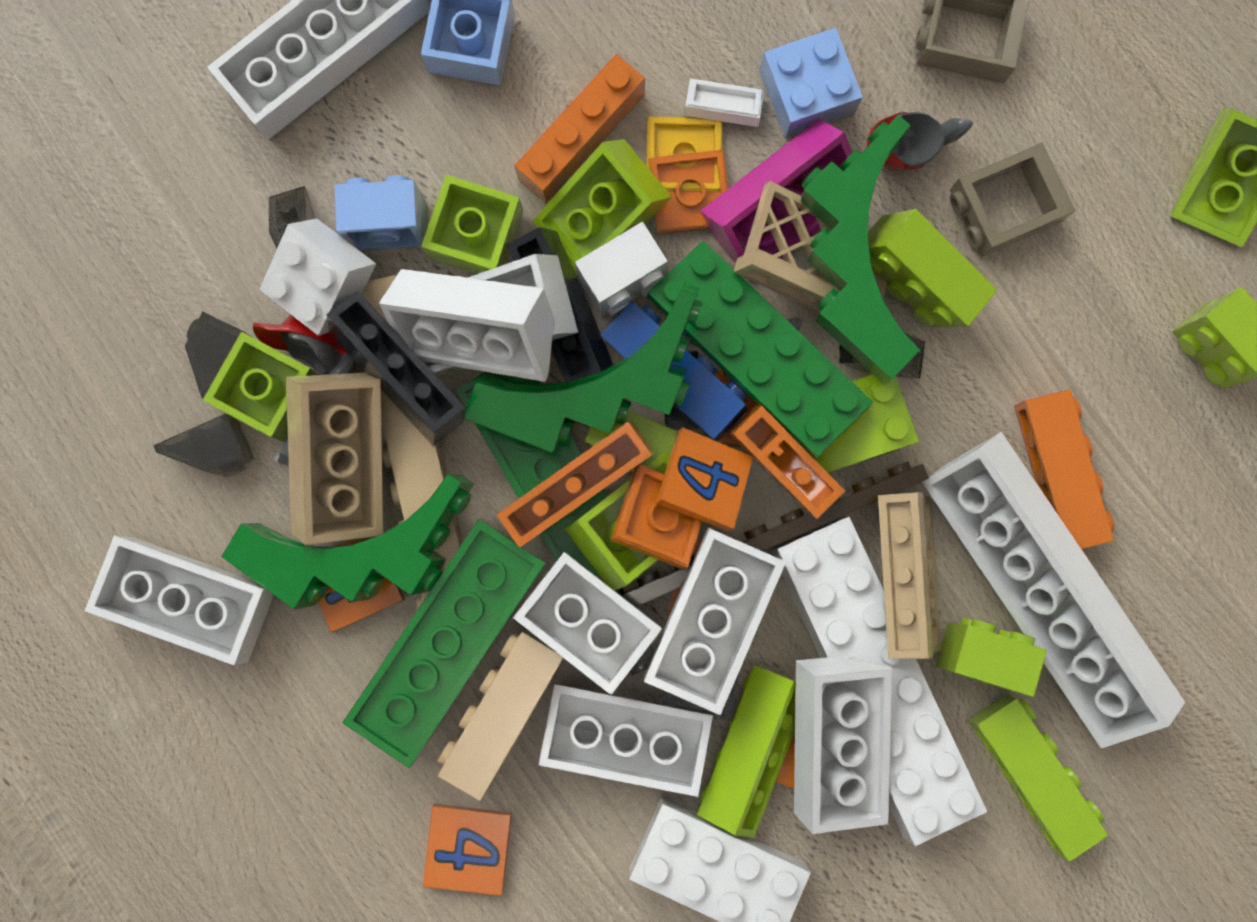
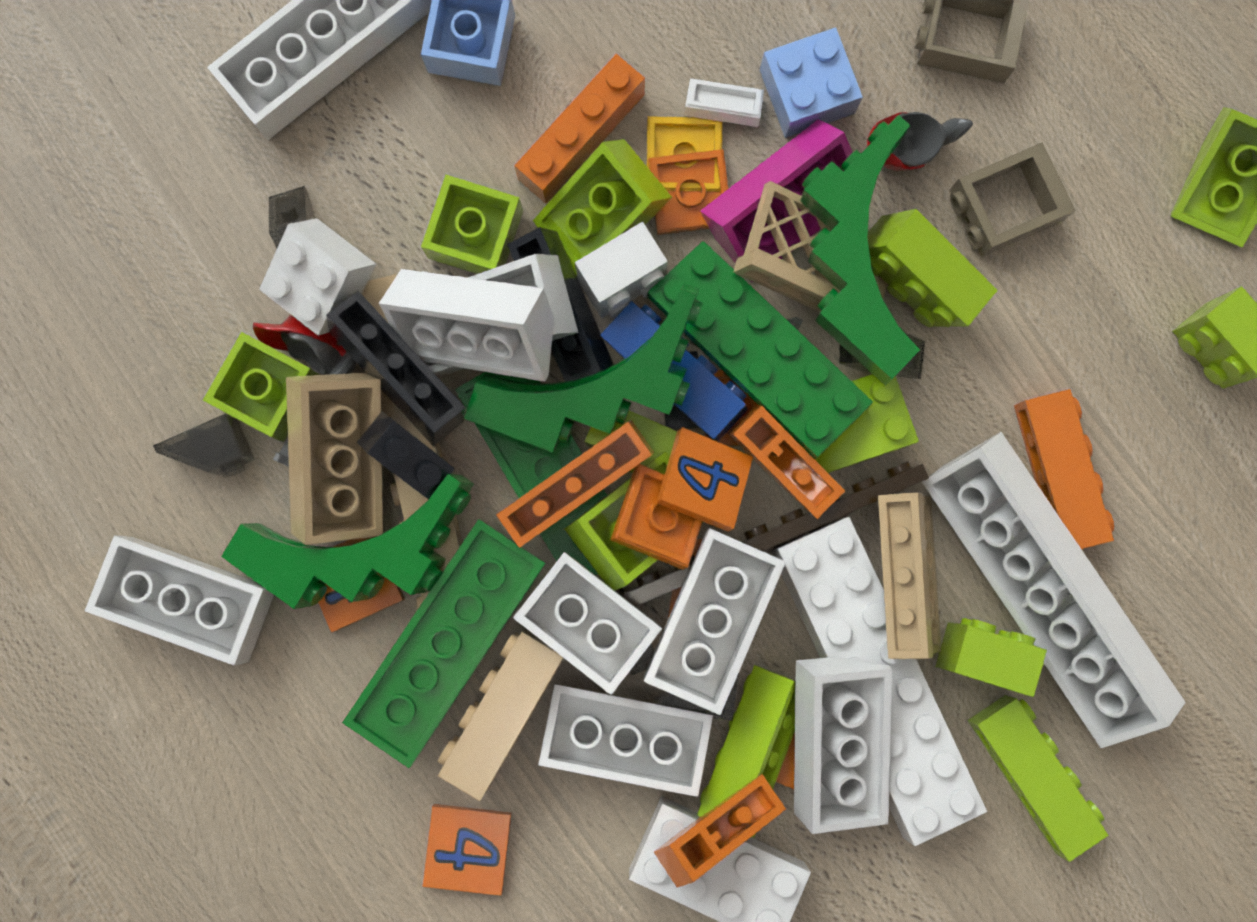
(208, 348): clear smoke slope -> none
(380, 213): light blue brick -> none
(404, 455): none -> black brick
(719, 832): none -> orange slope

